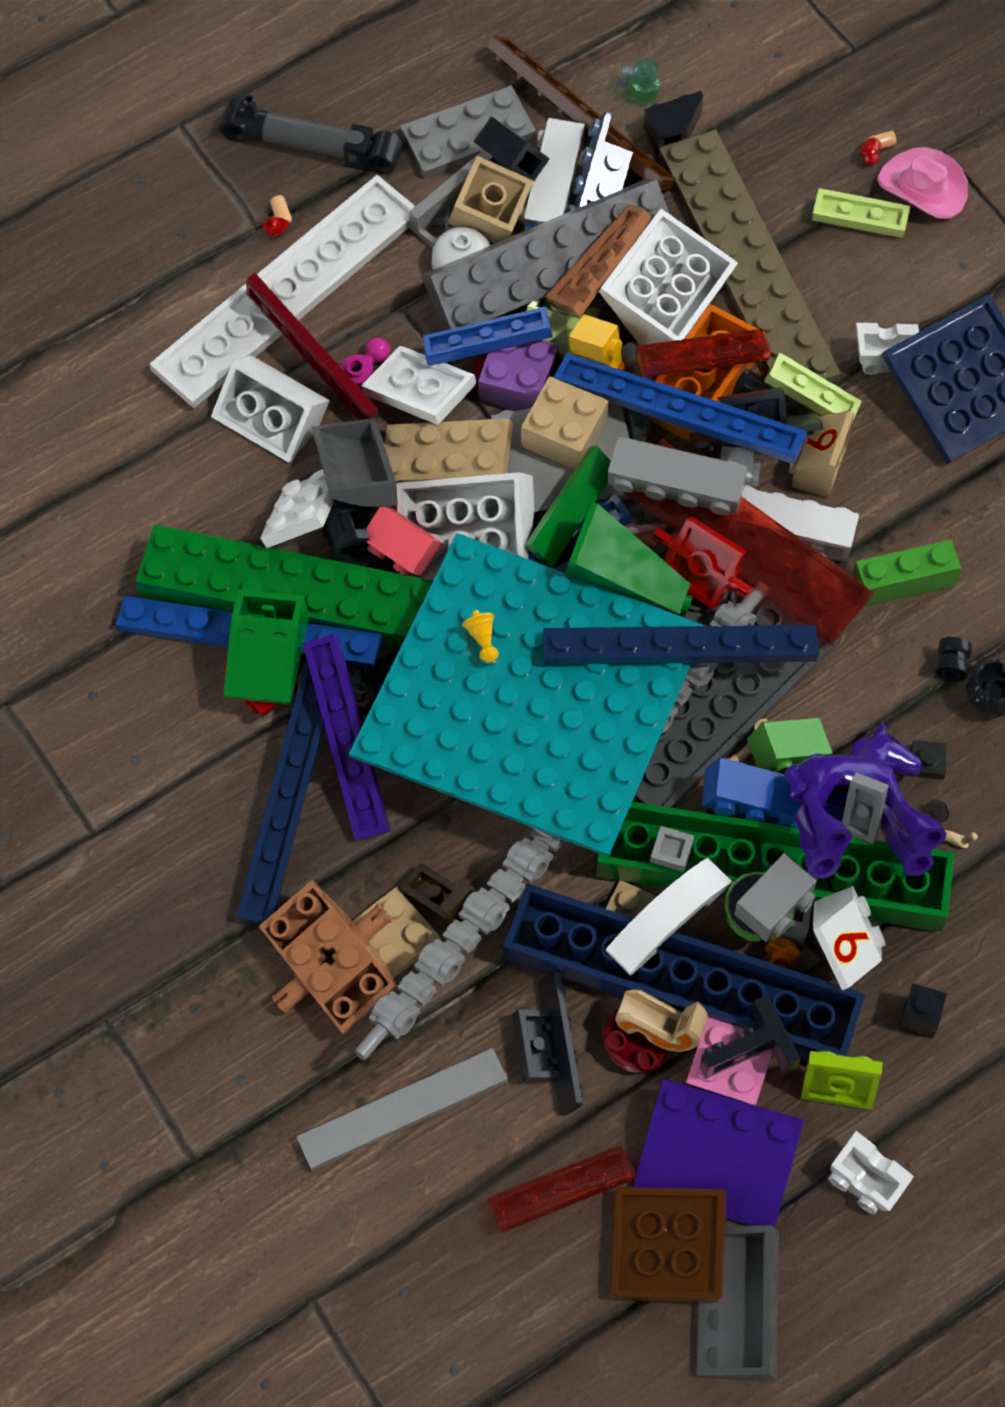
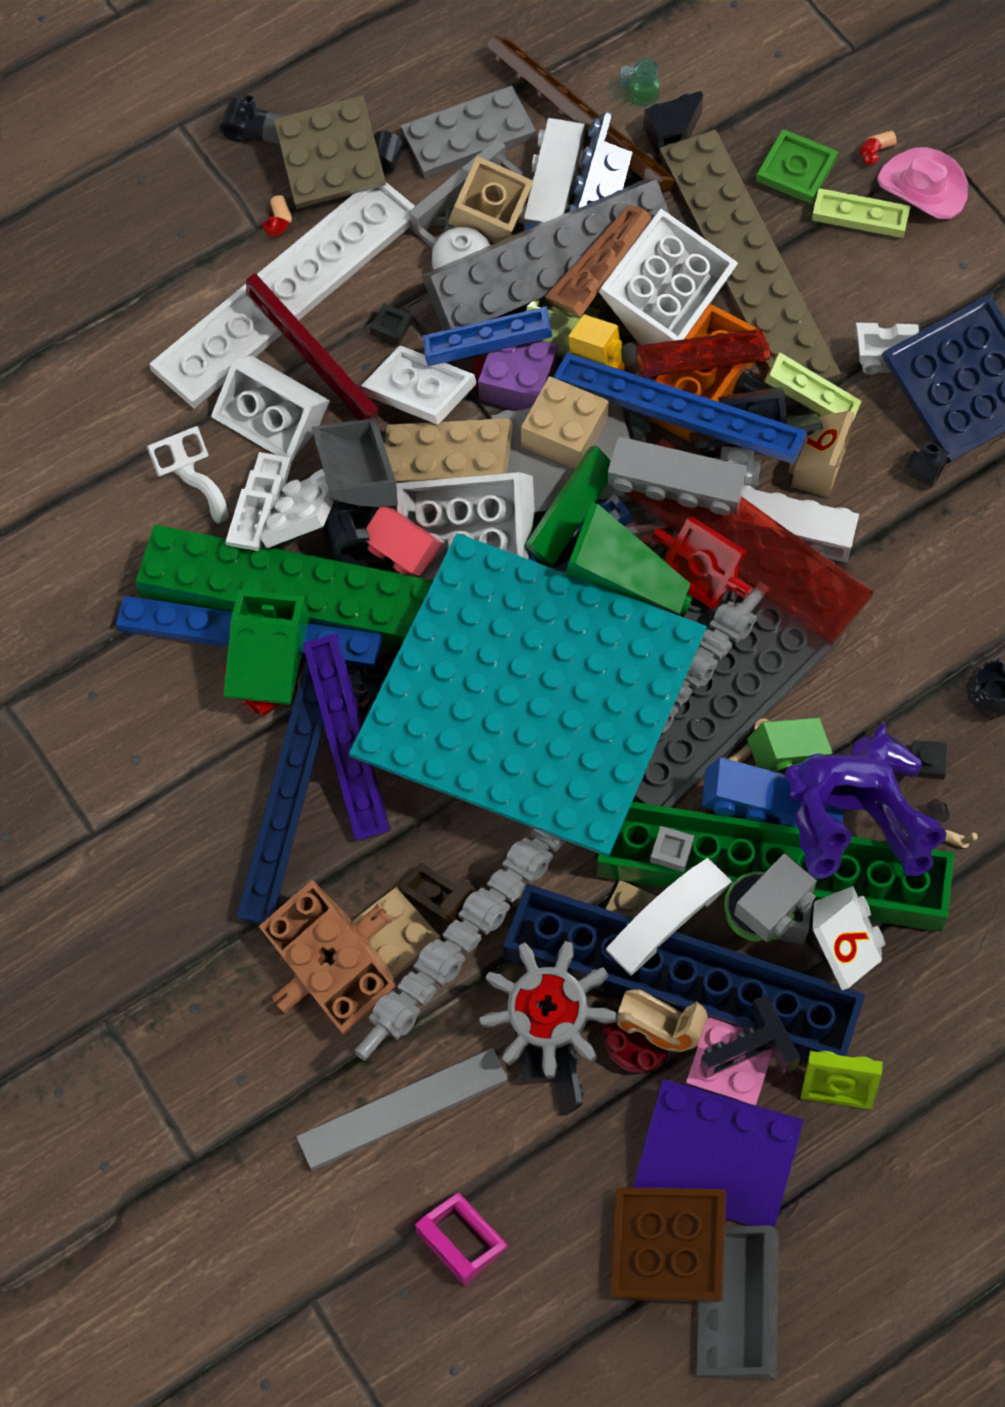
(184, 467): none -> white piece
(258, 501): none -> white slope
(330, 152): none -> dark tan plate
(376, 351): dark pink plate -> none
(391, 324): none -> pearl dark grey plate
(447, 1252): none -> dark pink tile
(481, 629): yellow piece -> none
(511, 149): black slope -> none
(560, 1025): none -> light grey gear
(561, 1188): clear red plate -> none
(680, 644): dark blue plate -> none
(782, 953): orange plate -> none
(797, 166): none -> bright green plate
(864, 807): light grey plate -> none
(868, 1175): white cylinder -> none
(909, 572): bright green brick -> none
(922, 1011): black brick -> none
(927, 463): none -> black plate
(953, 659): black wheel -> none

